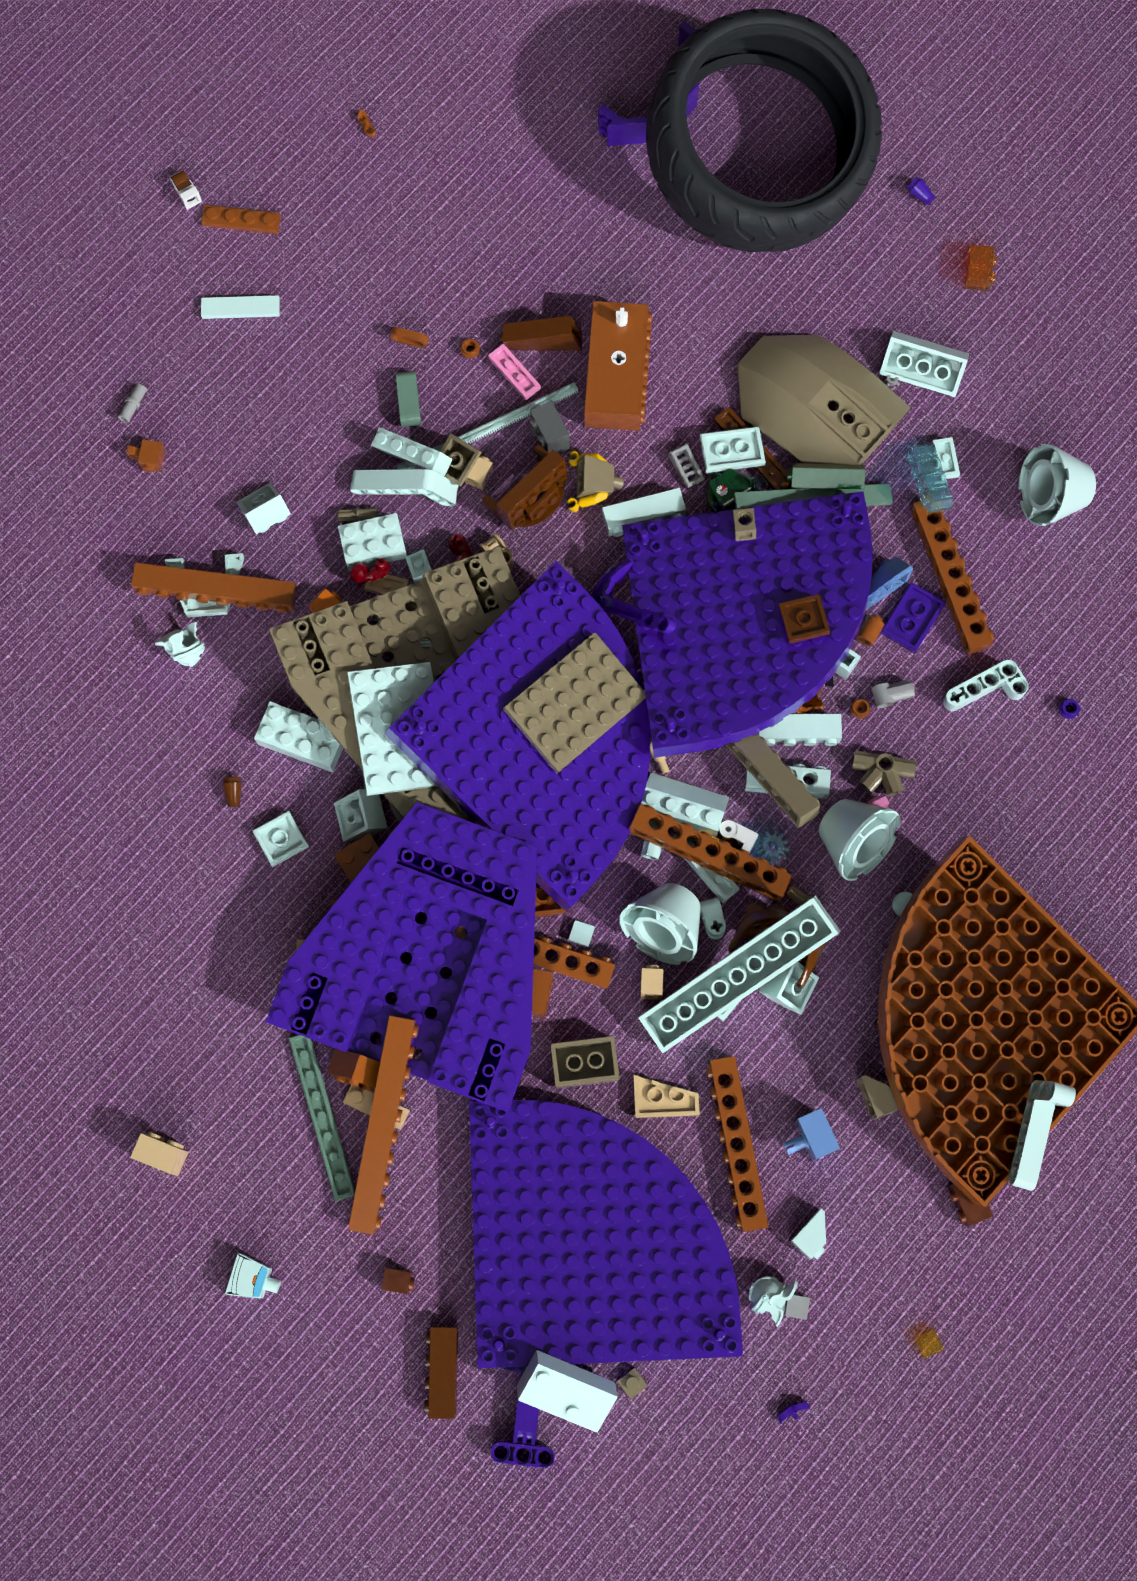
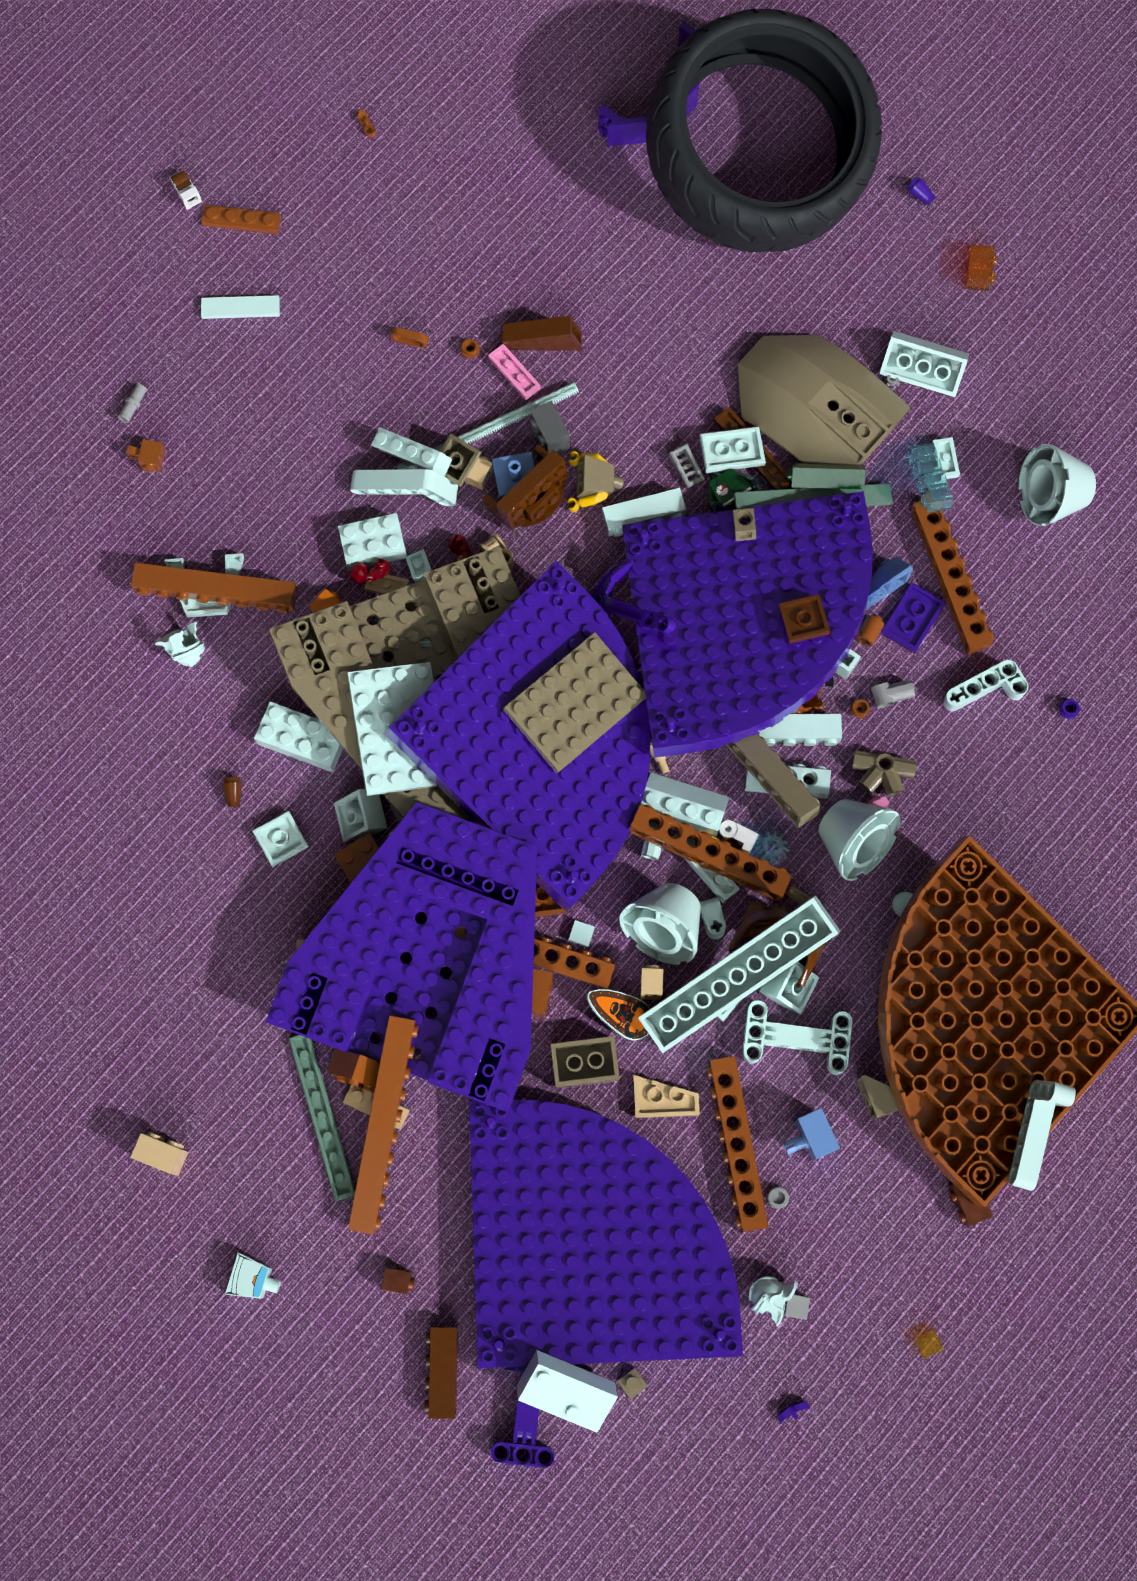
(263, 508): light aqua slope -> none
(356, 514): dark tan axle -> none
(408, 399): sand green beam -> none
(511, 470): none -> medium blue brick
(618, 366): dark orange piece -> none
(619, 1012): none -> shield
(778, 1197): none -> light grey tile
(797, 1037): none -> light aqua beam
(812, 1236): light aqua slope -> none

